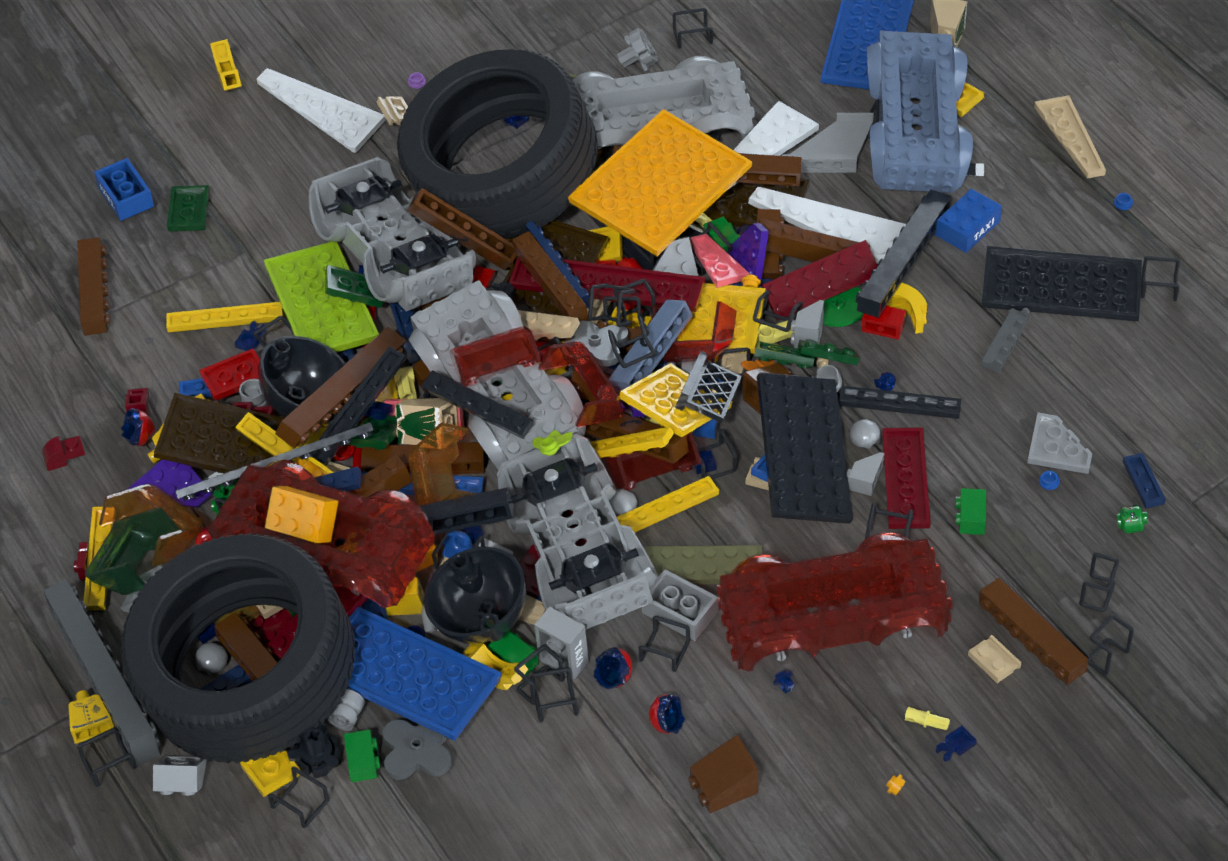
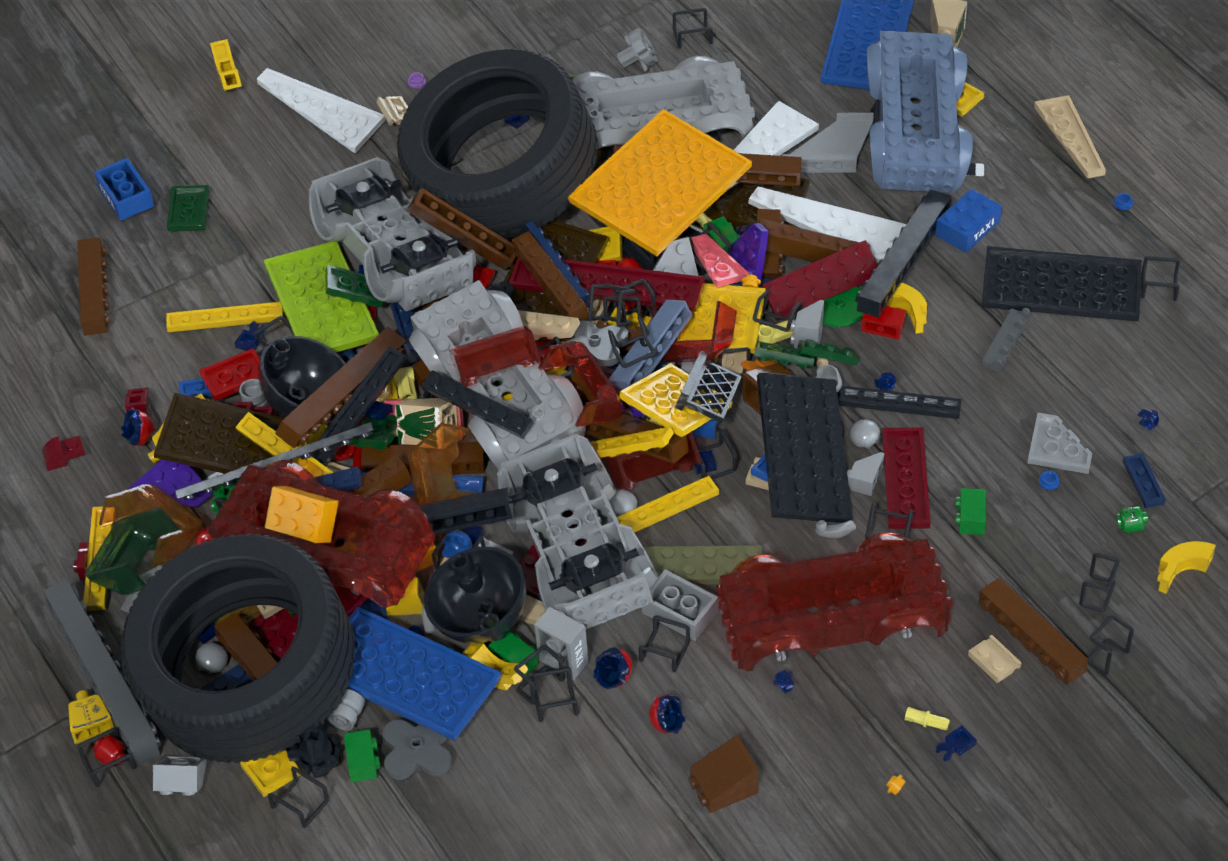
(109, 749): none -> red head
(550, 444): lime plate -> none
(834, 531): none -> light grey arm
(1149, 418): none -> clear blue plate
(1183, 557): none -> yellow arch

